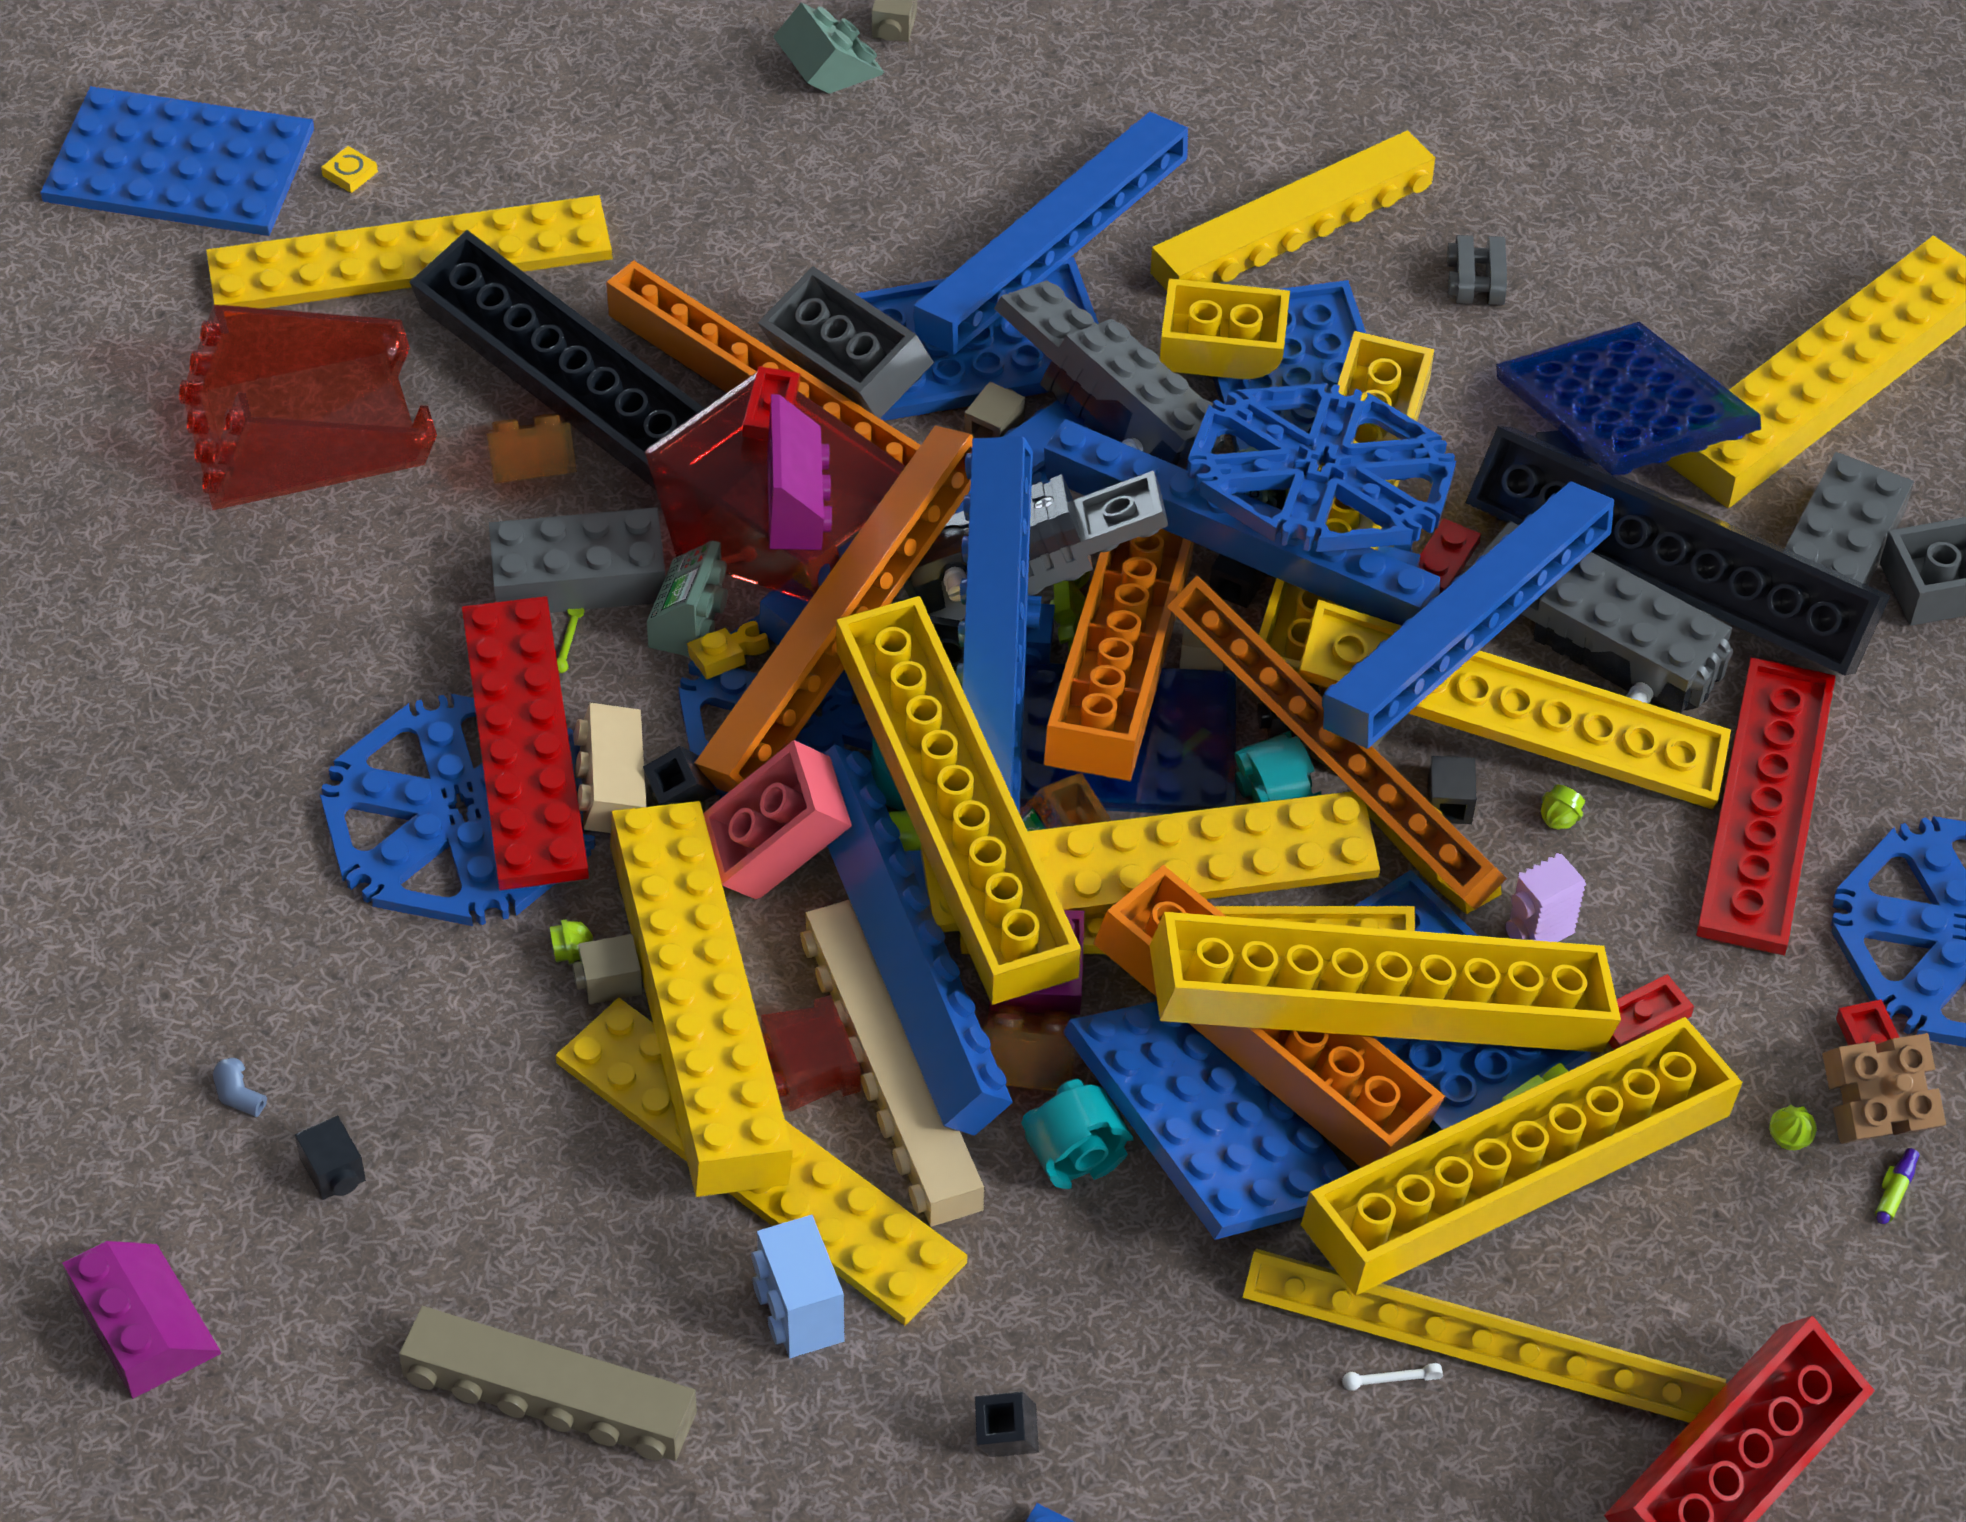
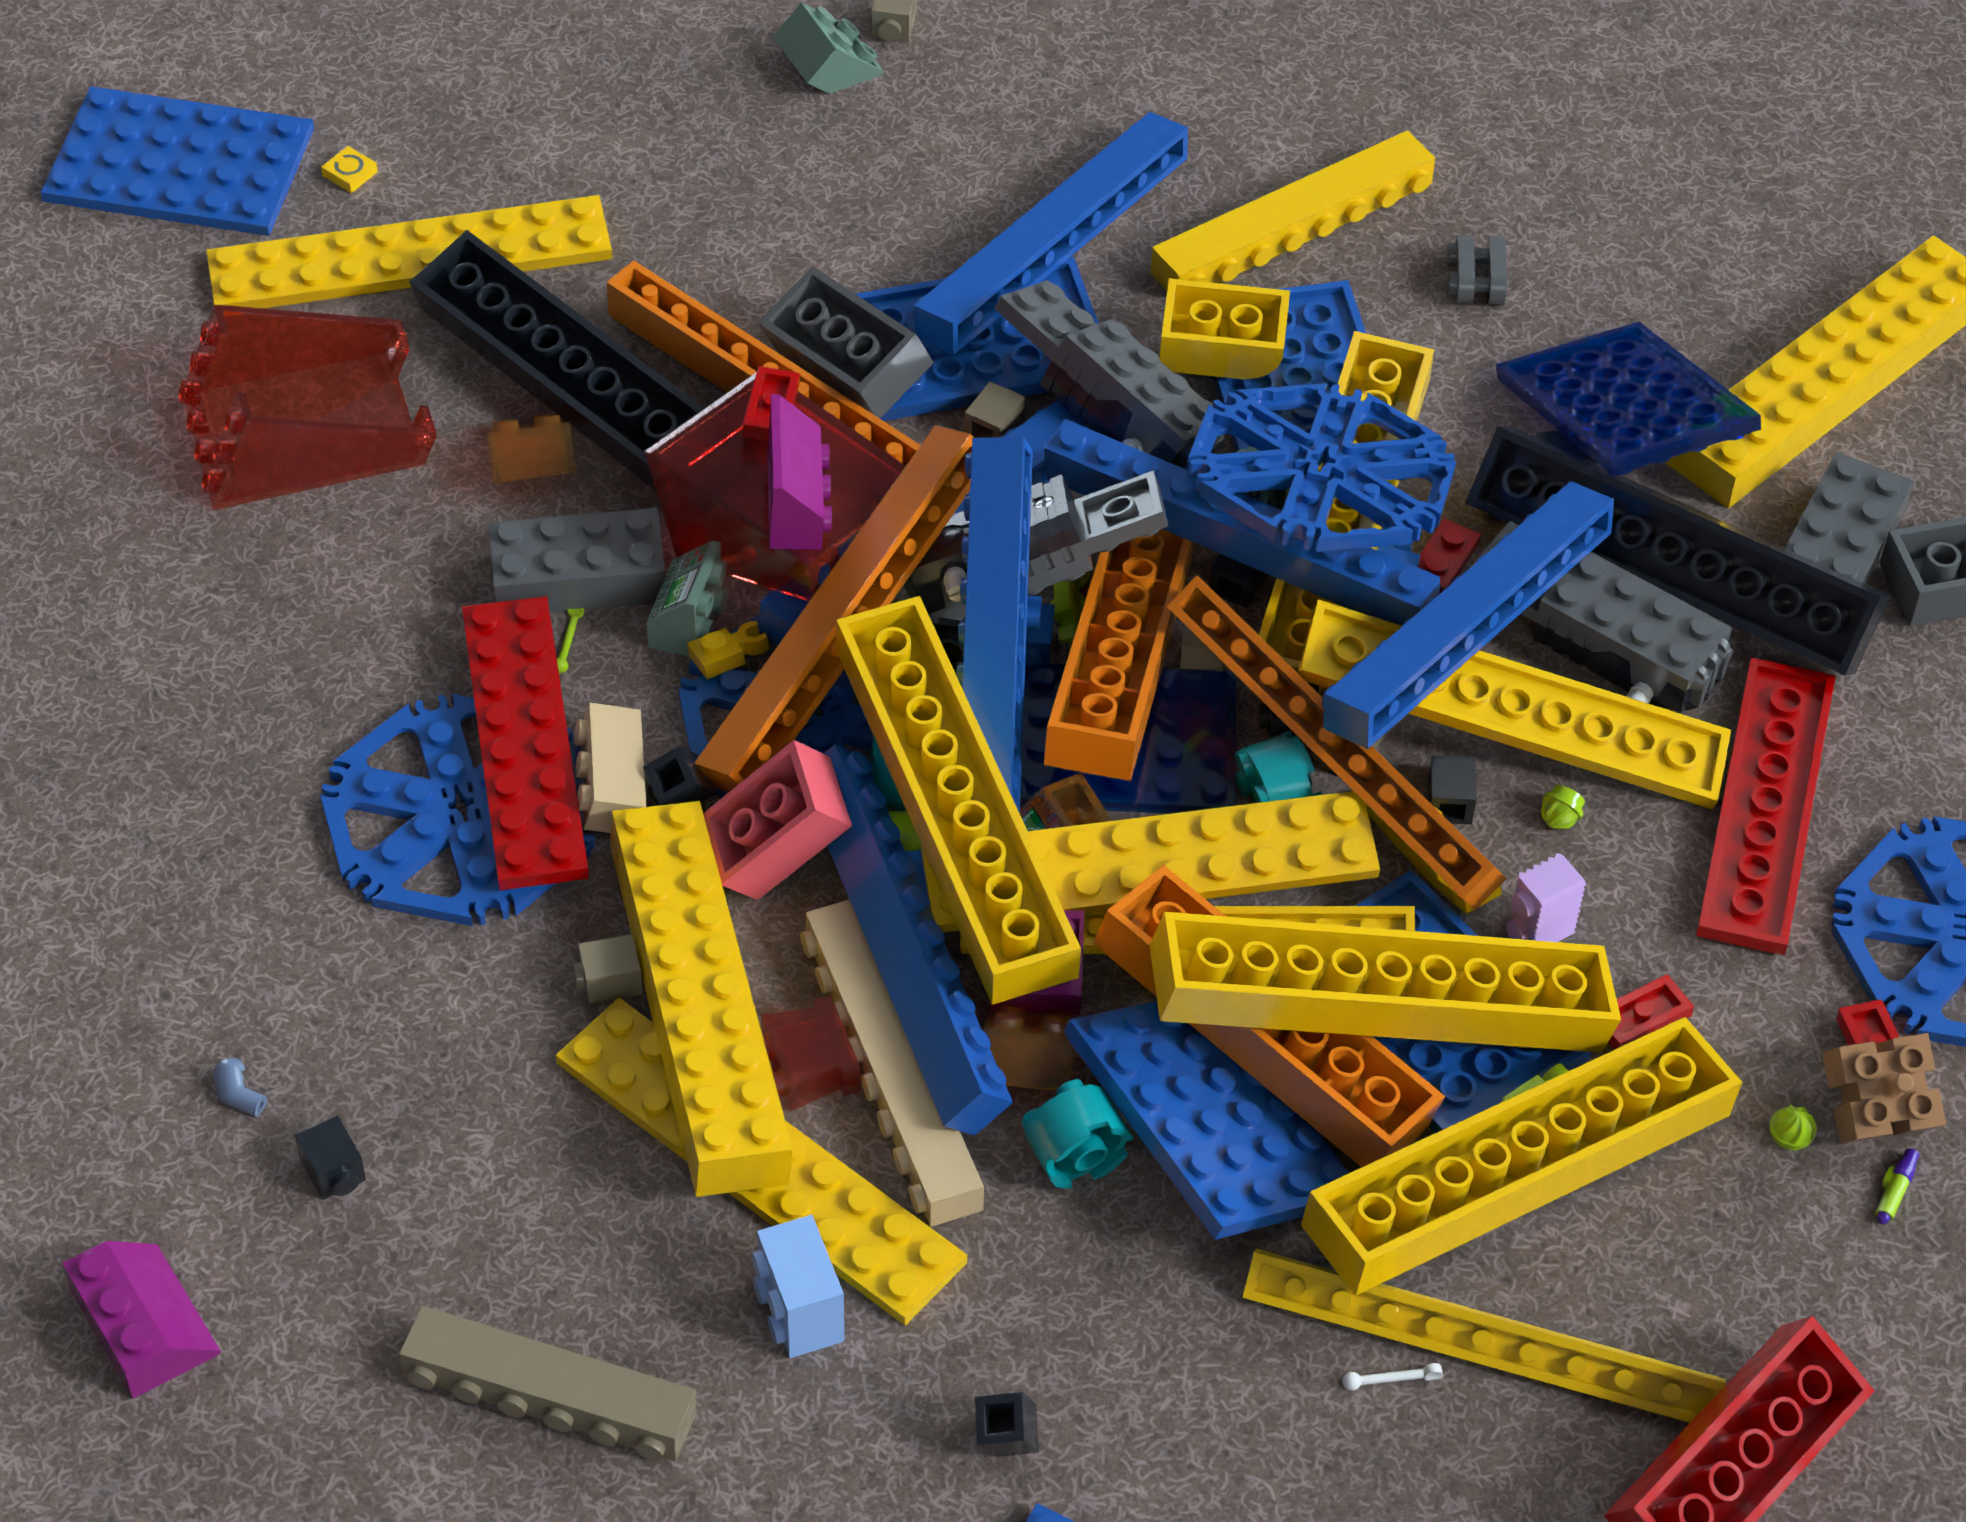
(566, 940): lime plate -> none

